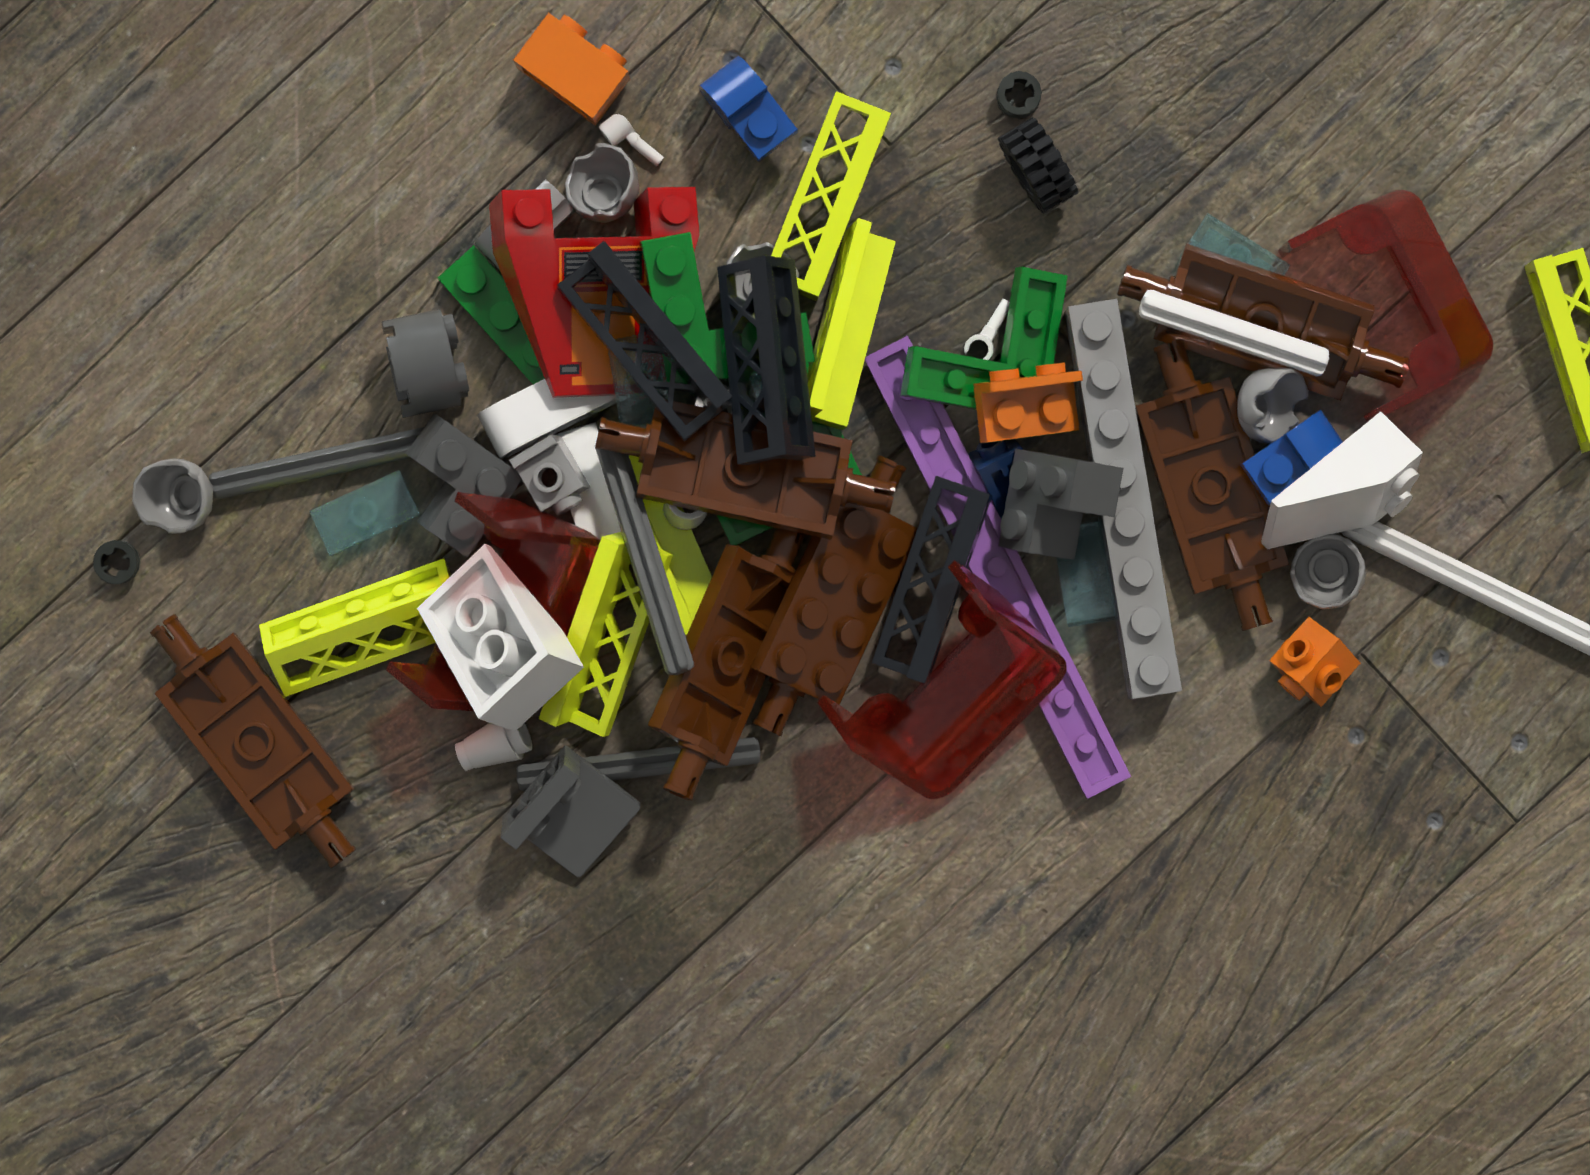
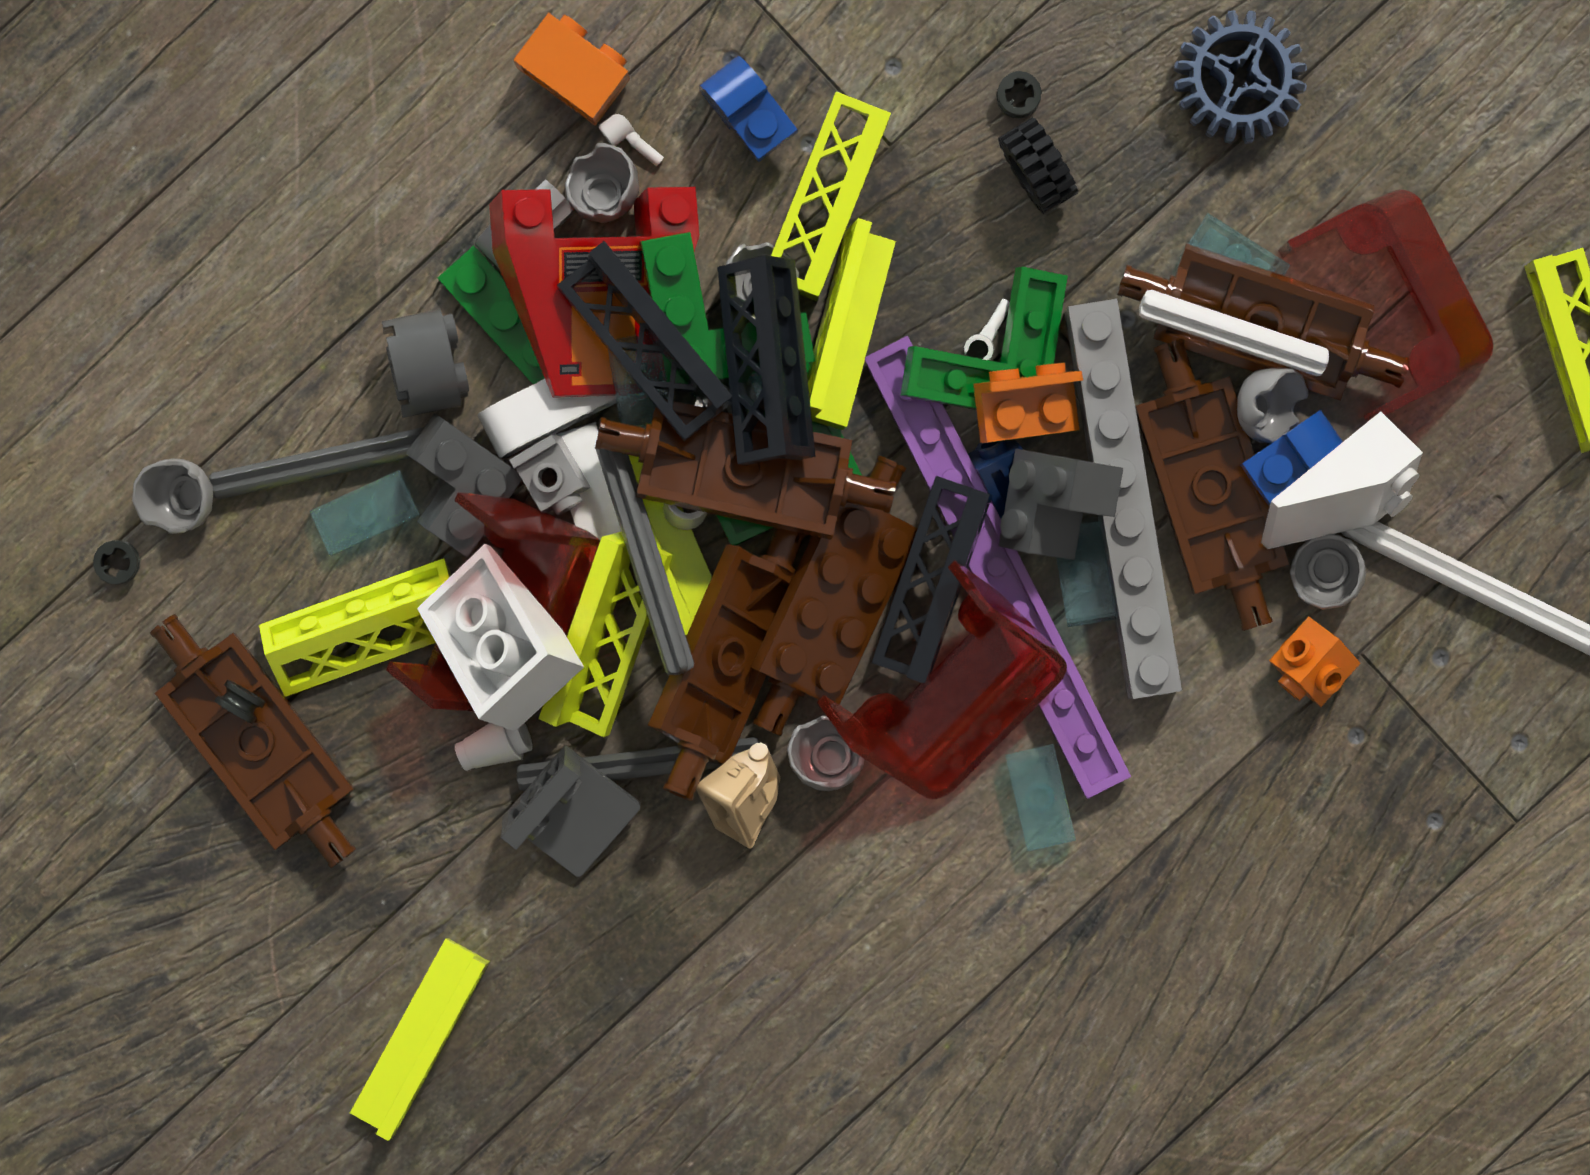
(240, 701): none -> pearl dark grey bush
(419, 1038): none -> neon yellow fence
(741, 793): none -> tan piece
(822, 756): none -> light grey hair
(1040, 797): none -> clear light blue plate
(1260, 88): none -> sand blue gear

